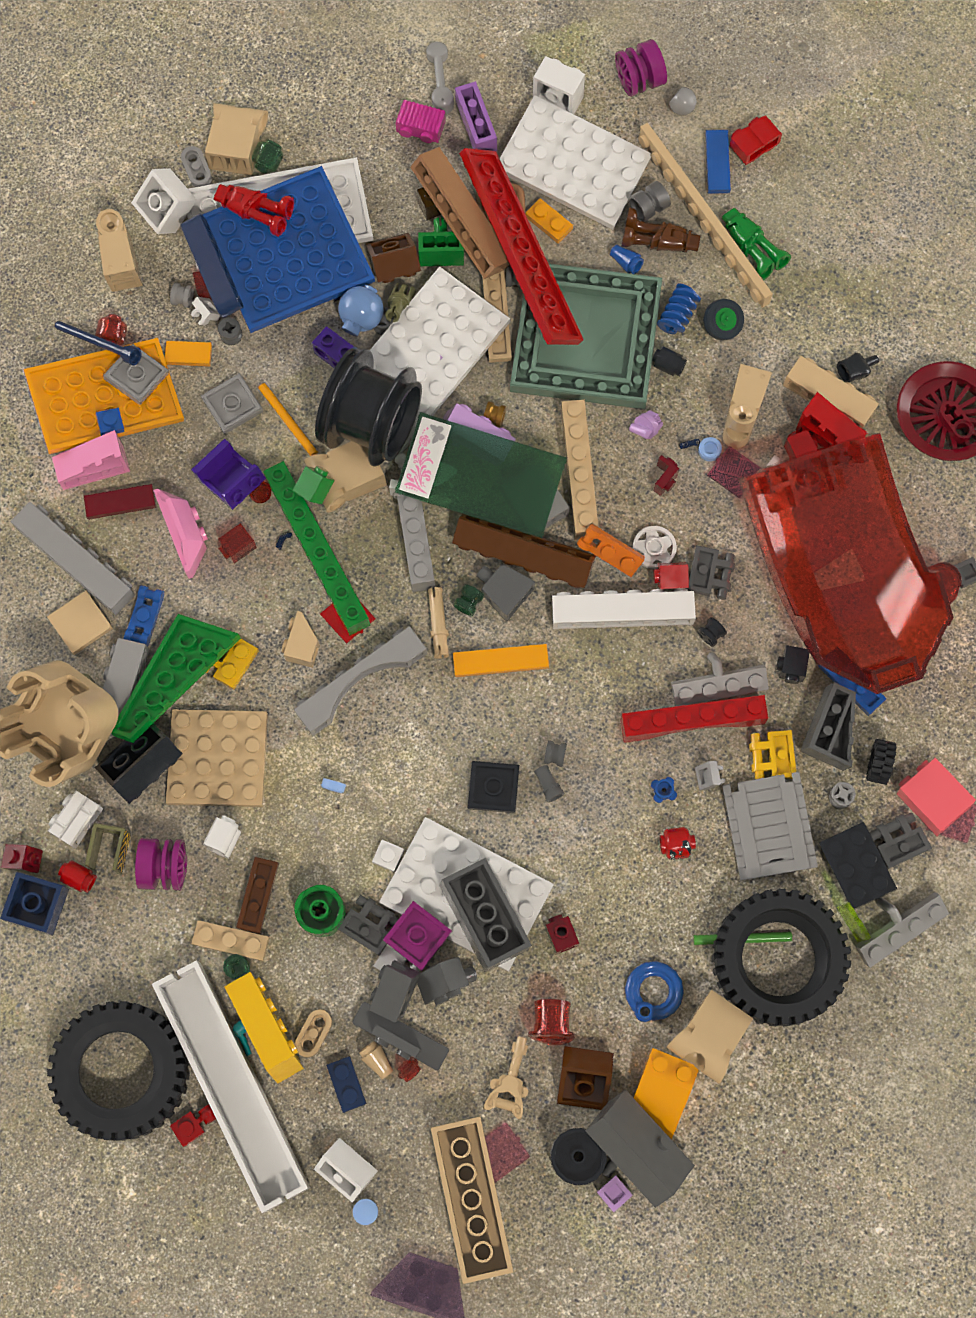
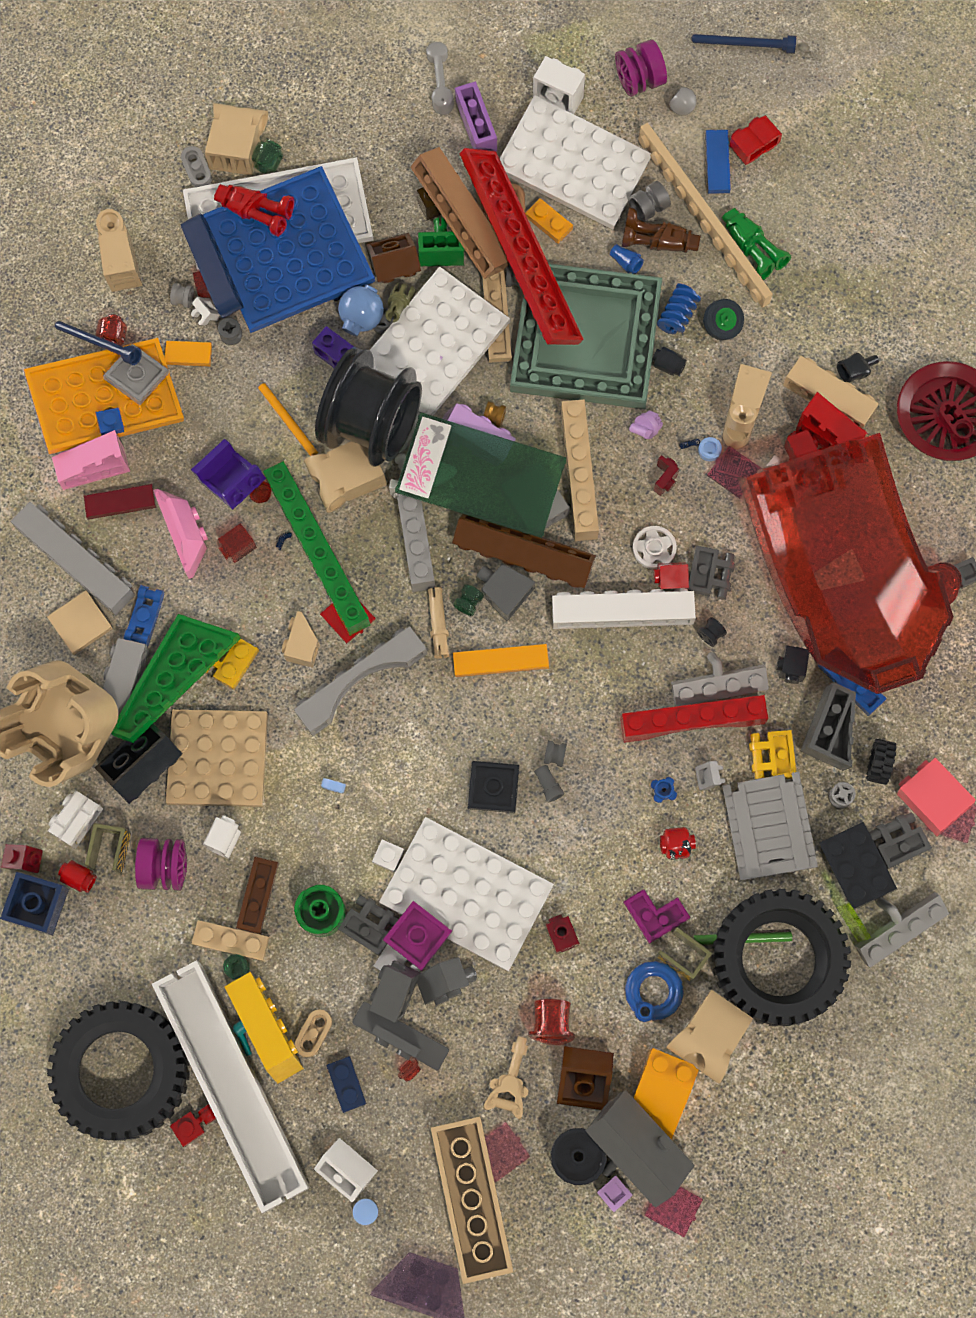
(163, 201): white brick -> none
(232, 403): light grey tile -> none
(314, 484): green brick -> none
(376, 1059): tan cone -> none
(420, 121): dark pink brick -> none
(485, 915): dark grey brick -> none
(611, 550): orange plate -> none
(653, 921): none -> magenta tile
(676, 1212): none -> clear pink piece
(694, 945): none -> olive piece
(787, 43): none -> dark blue piece

